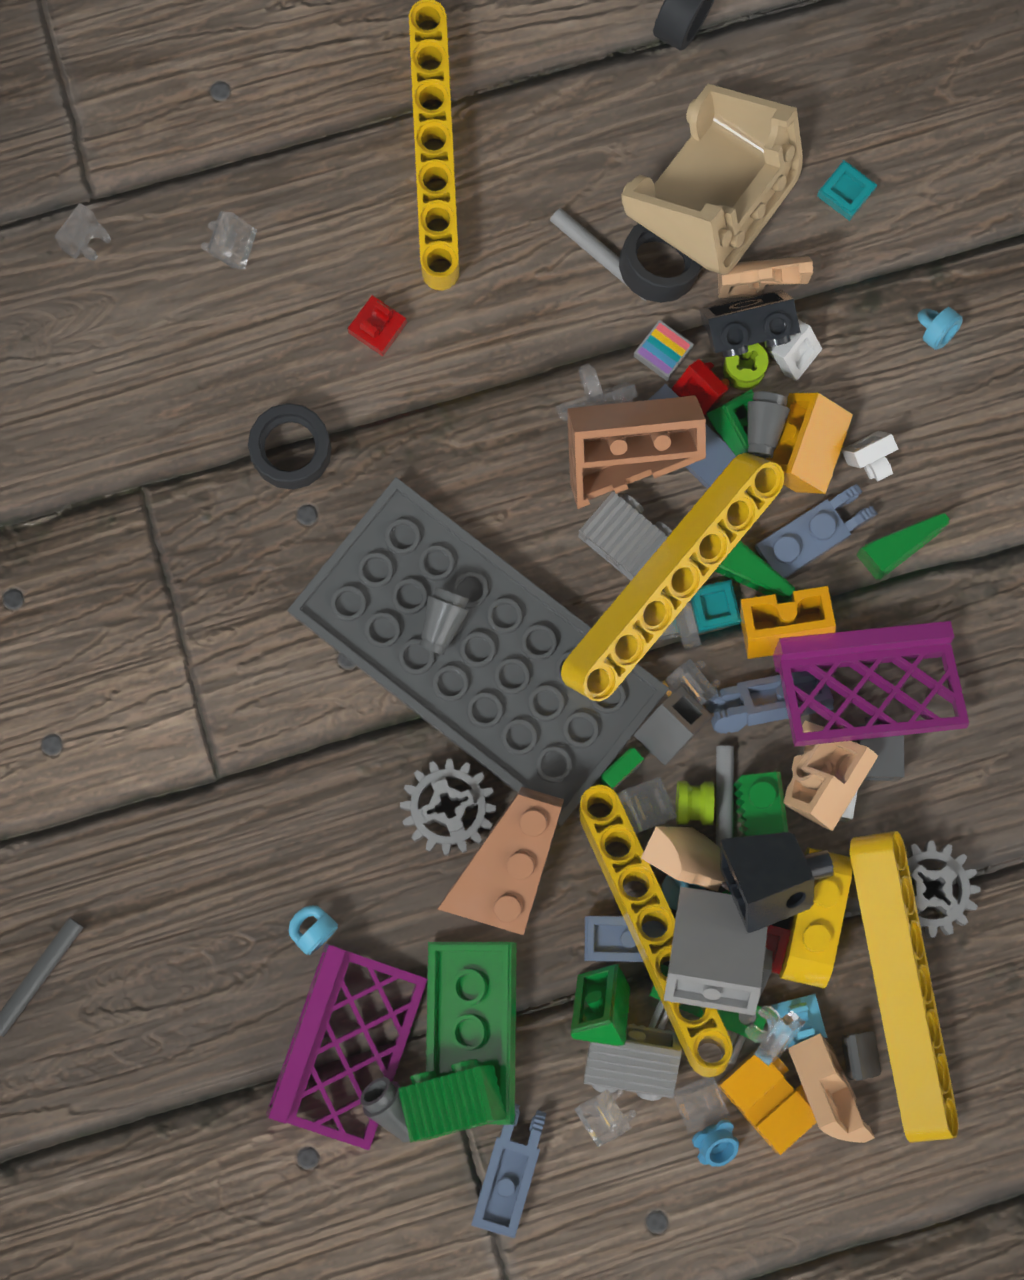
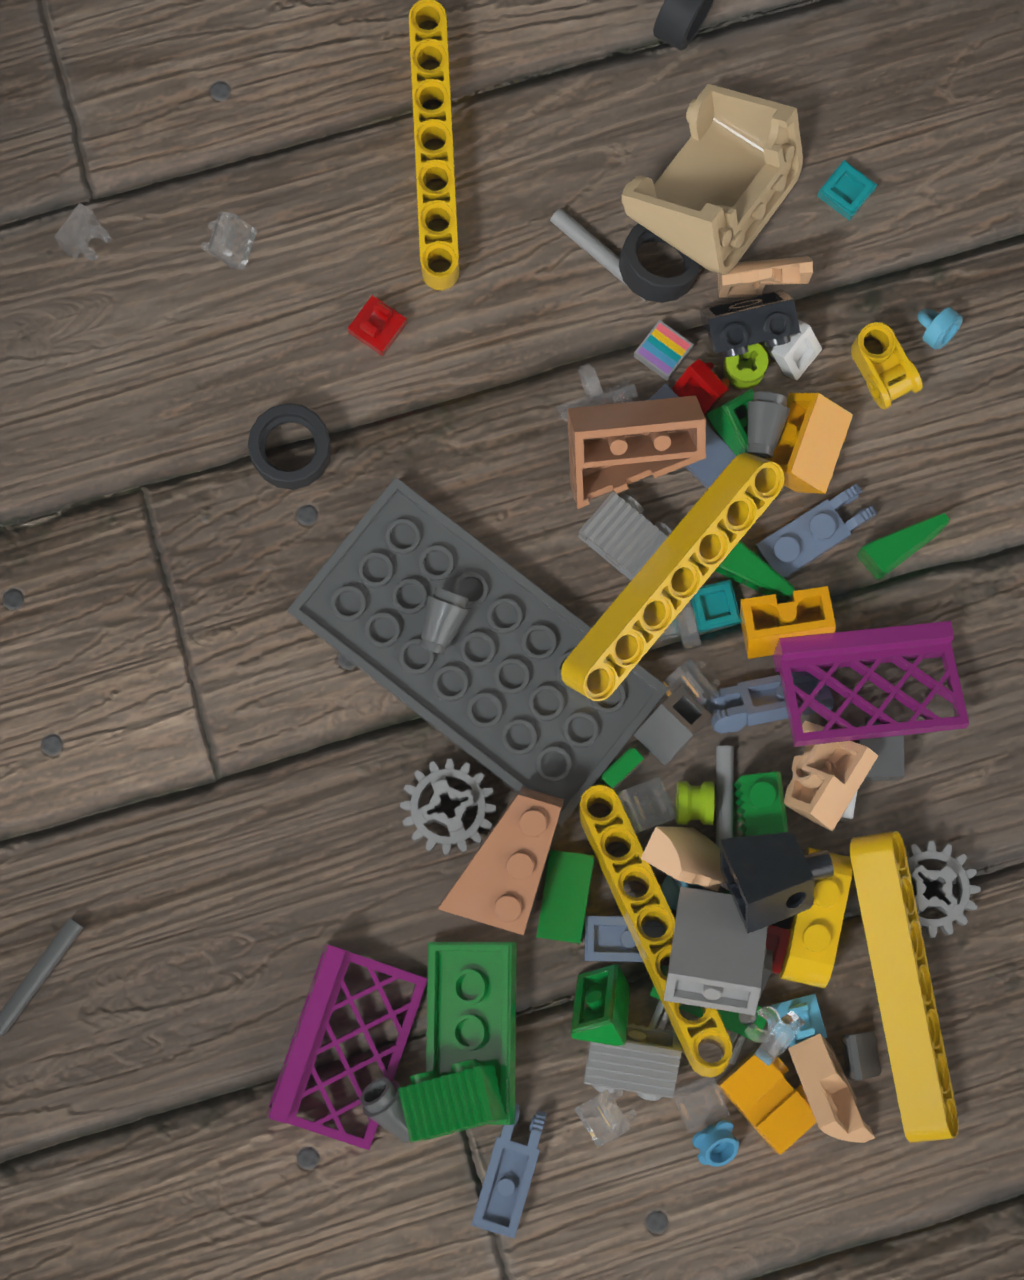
(316, 934): medium azure tile -> none
(565, 897): none -> green slope
(871, 454): white tile -> none
(885, 368): none -> yellow piece

